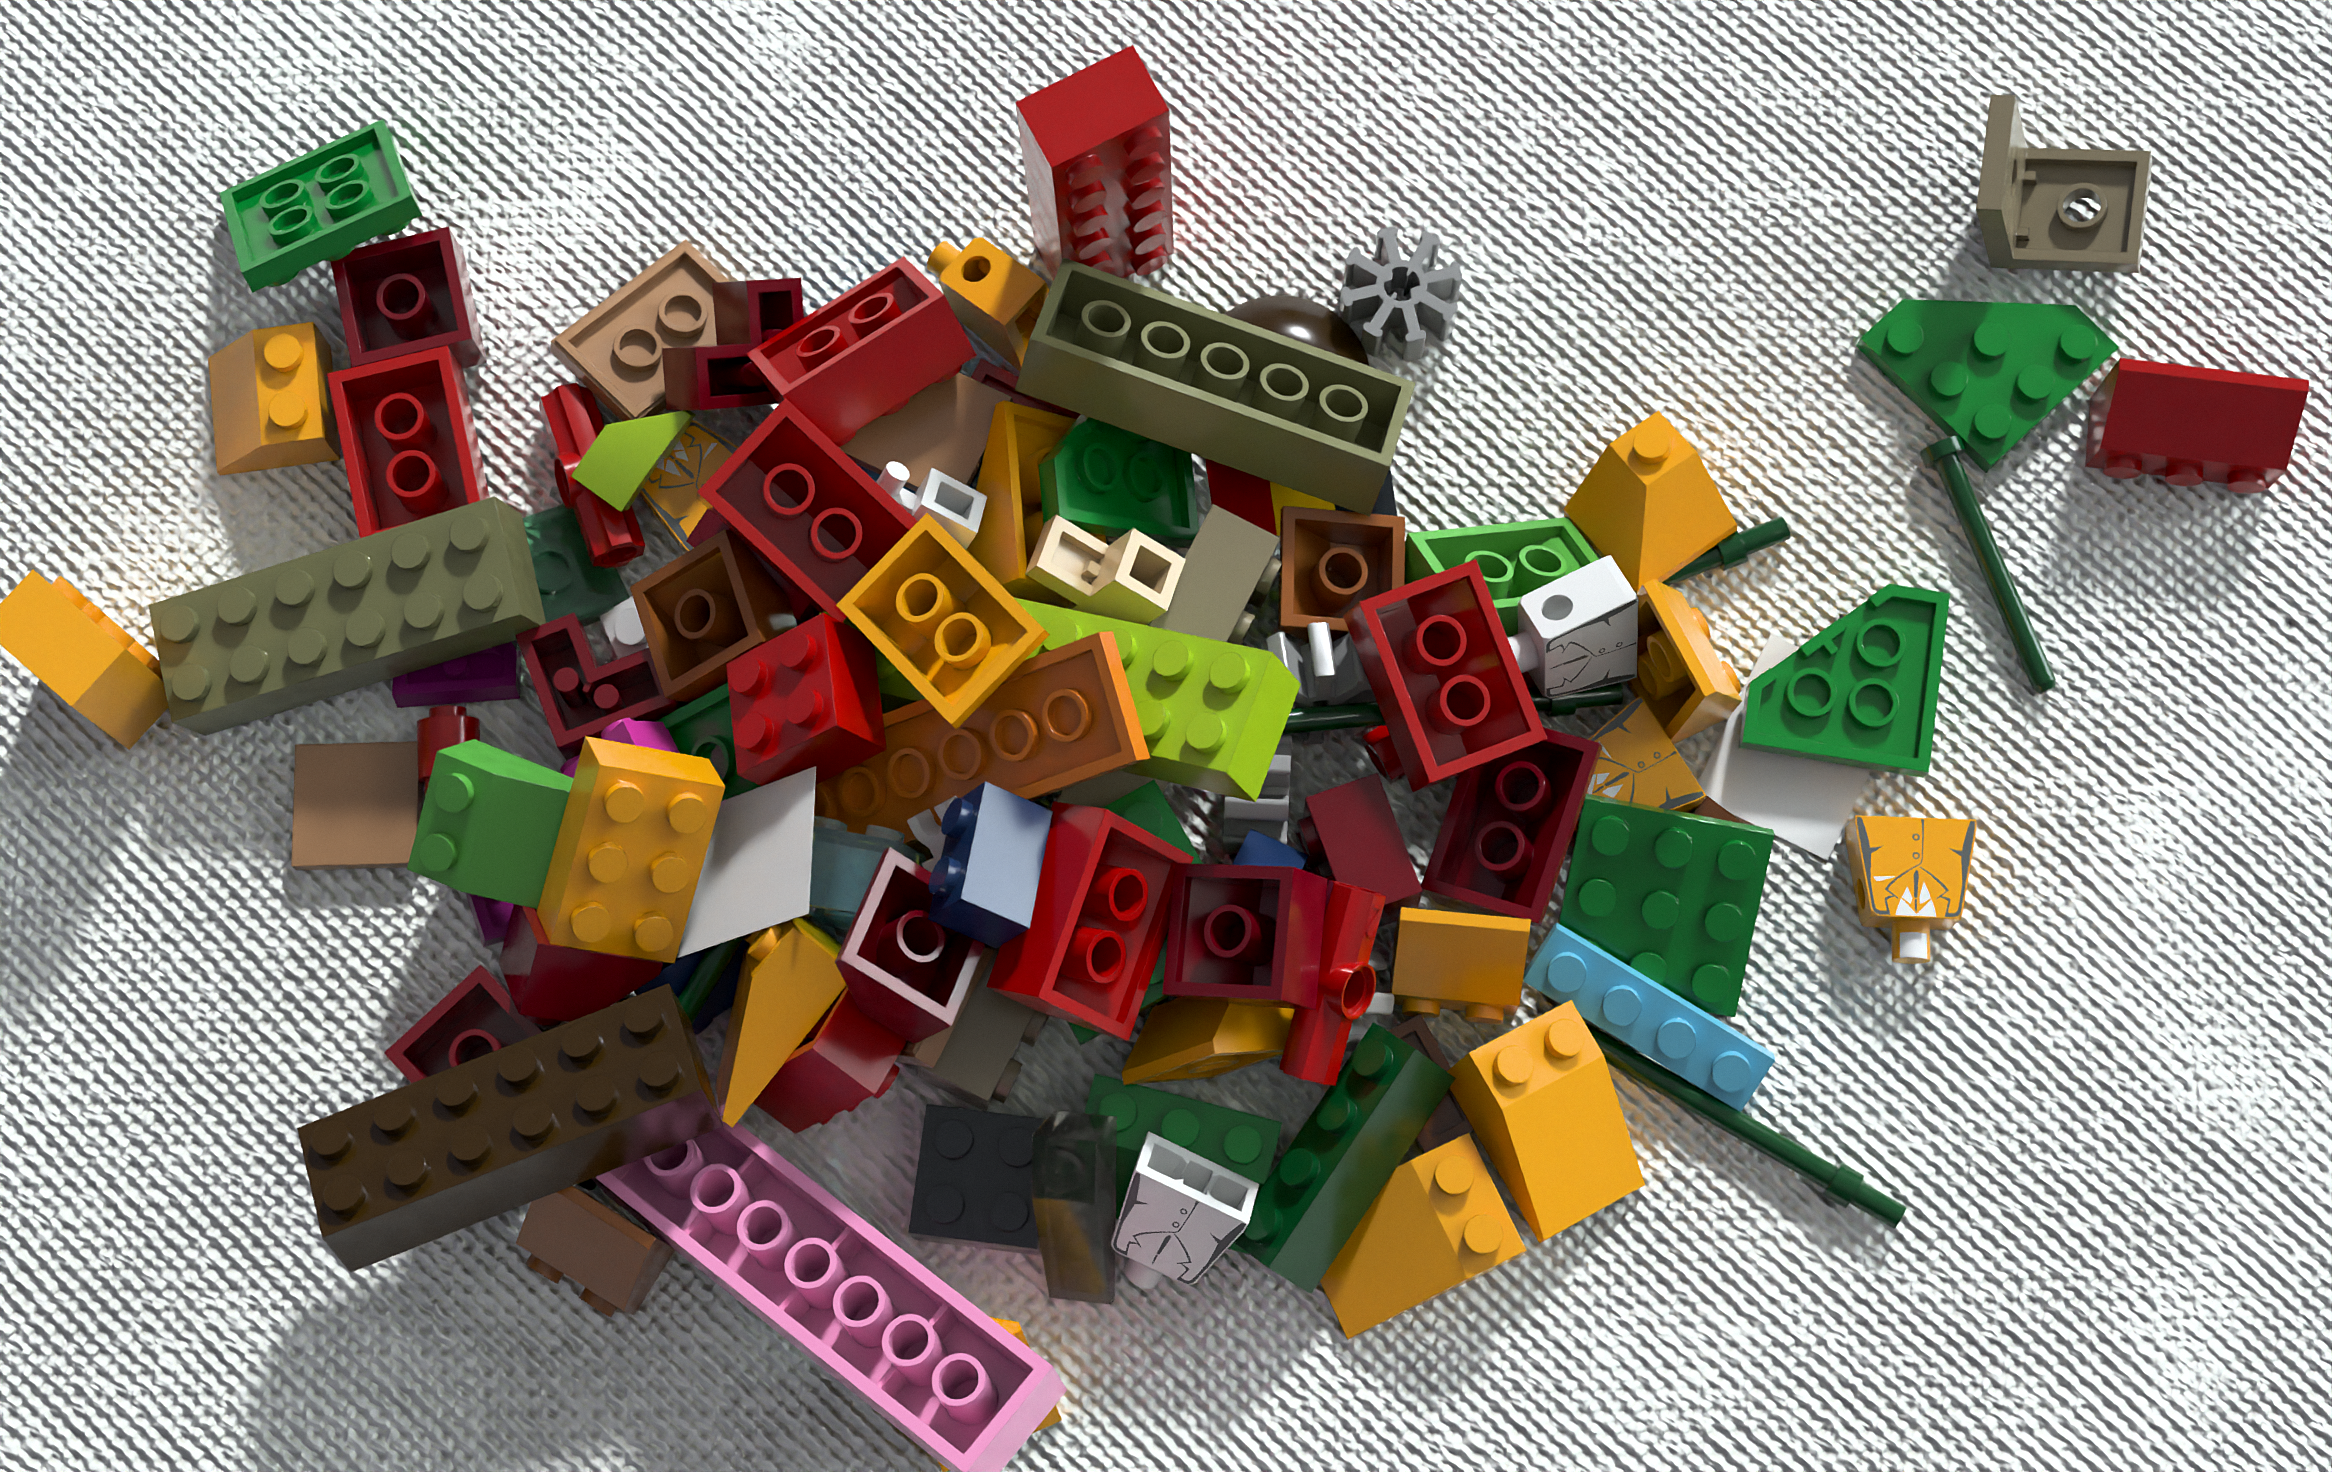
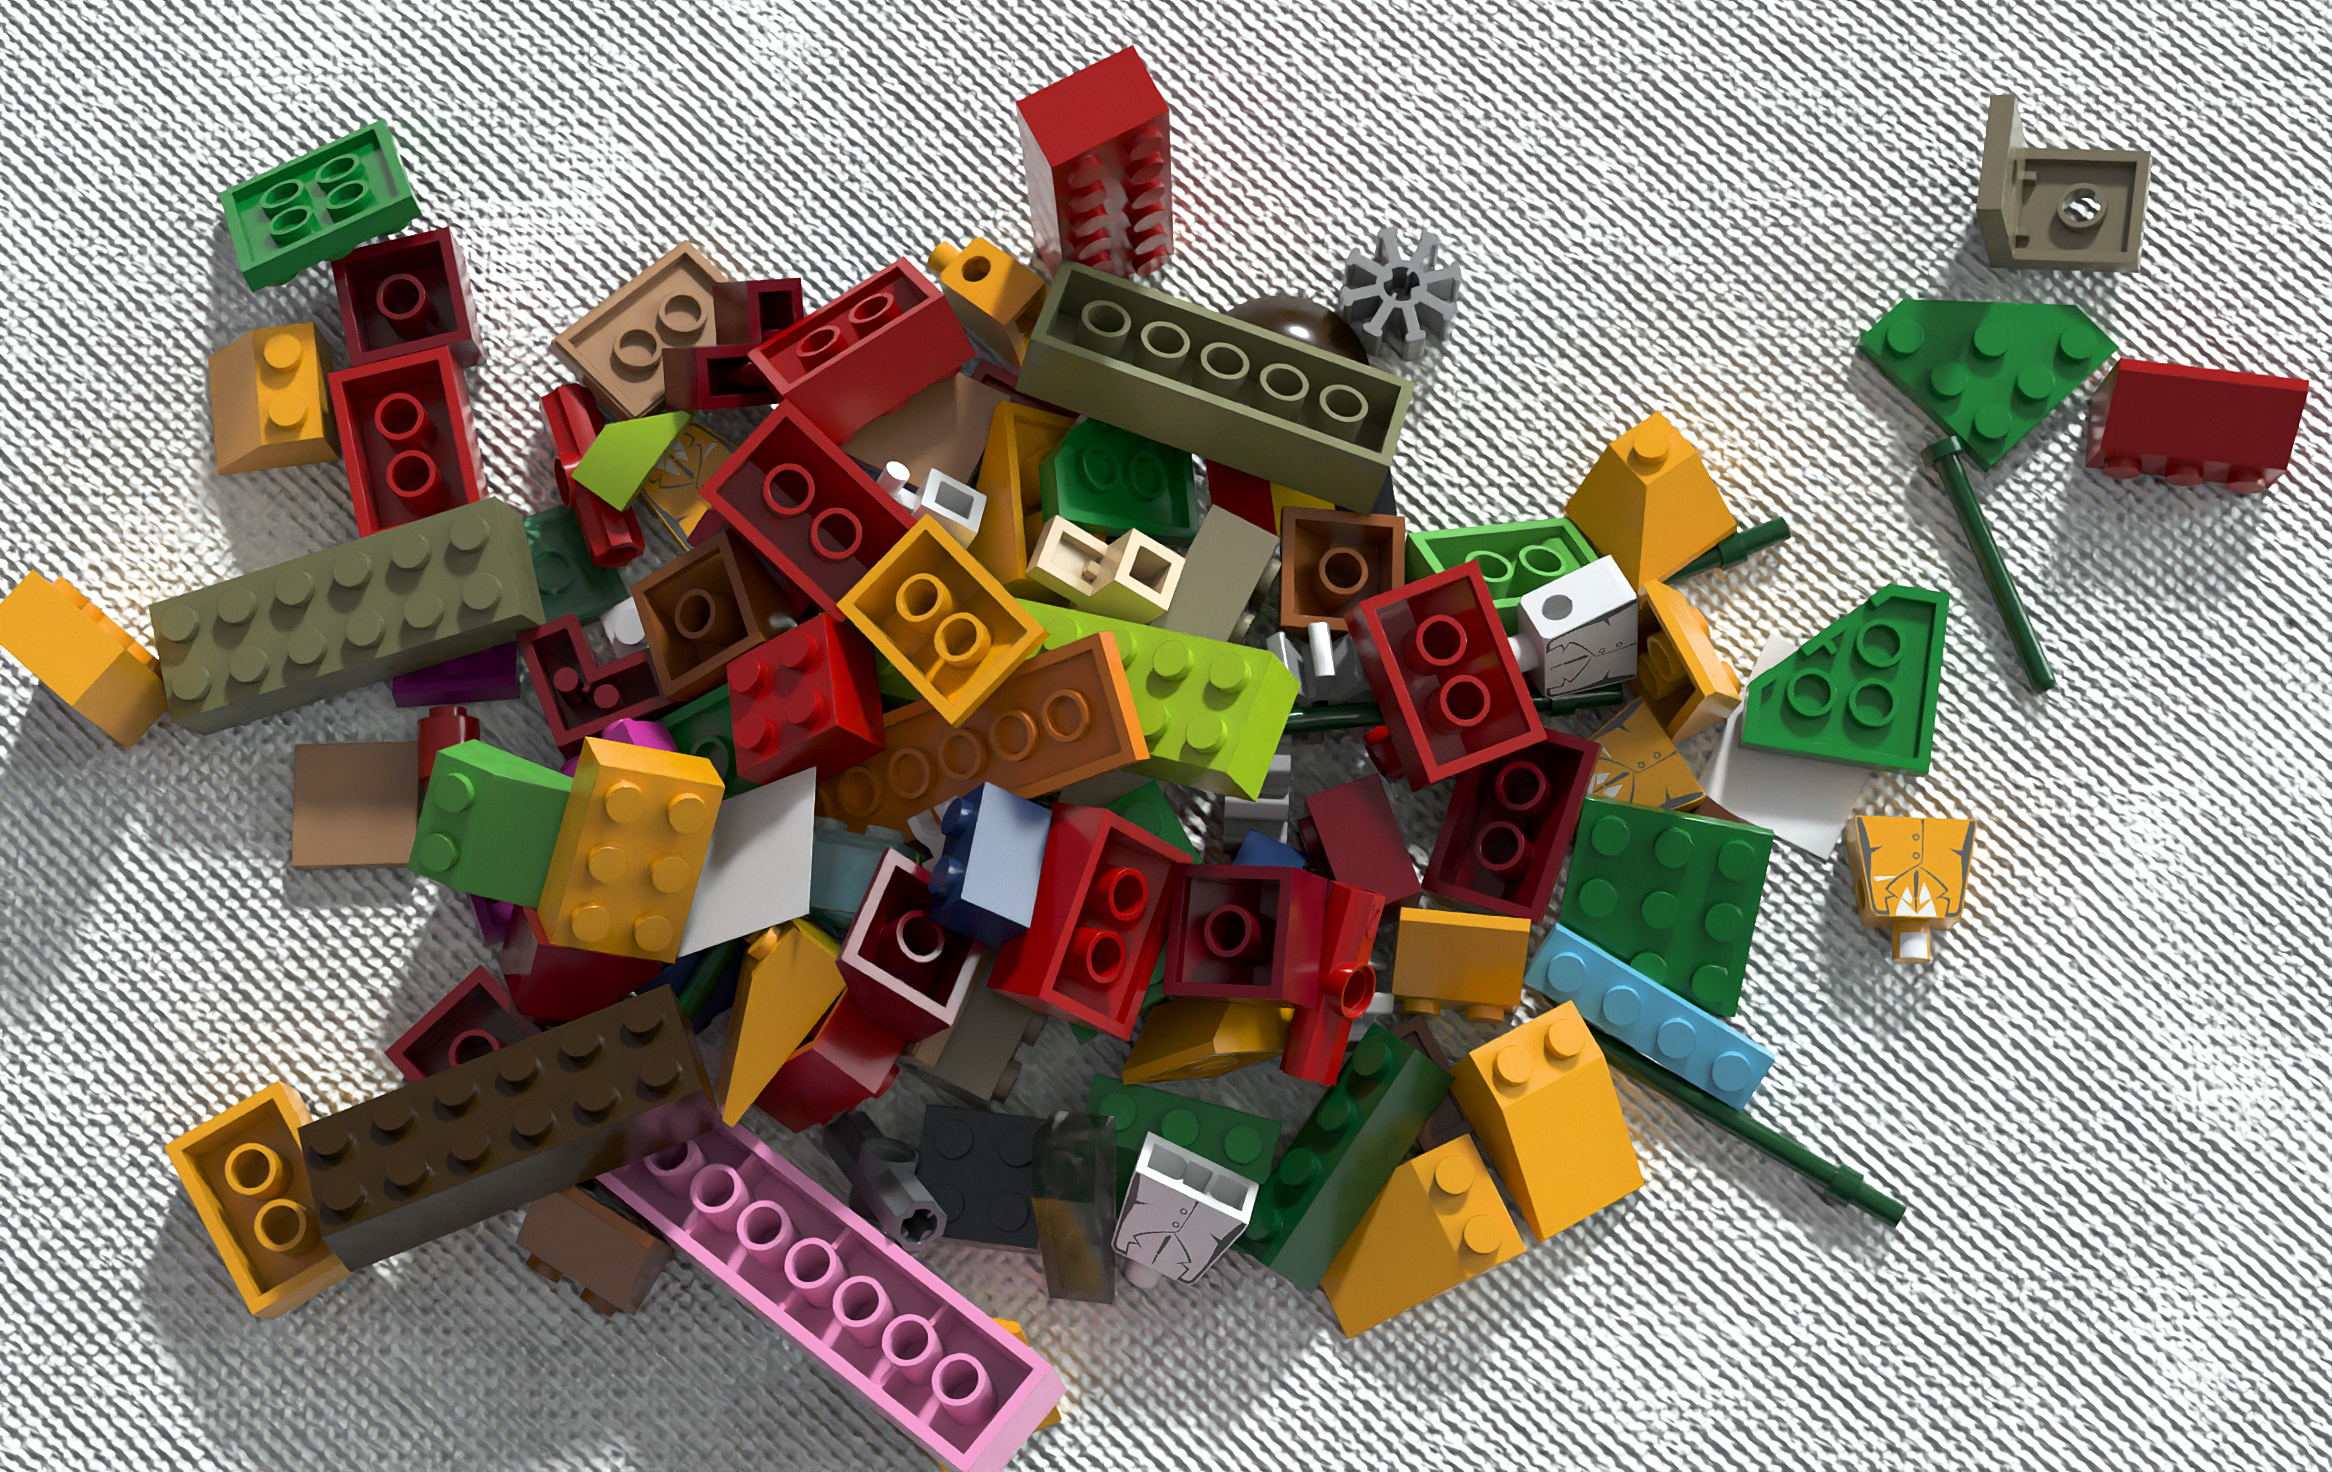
(258, 1200): none -> light orange brick
(884, 1181): none -> dark grey piece

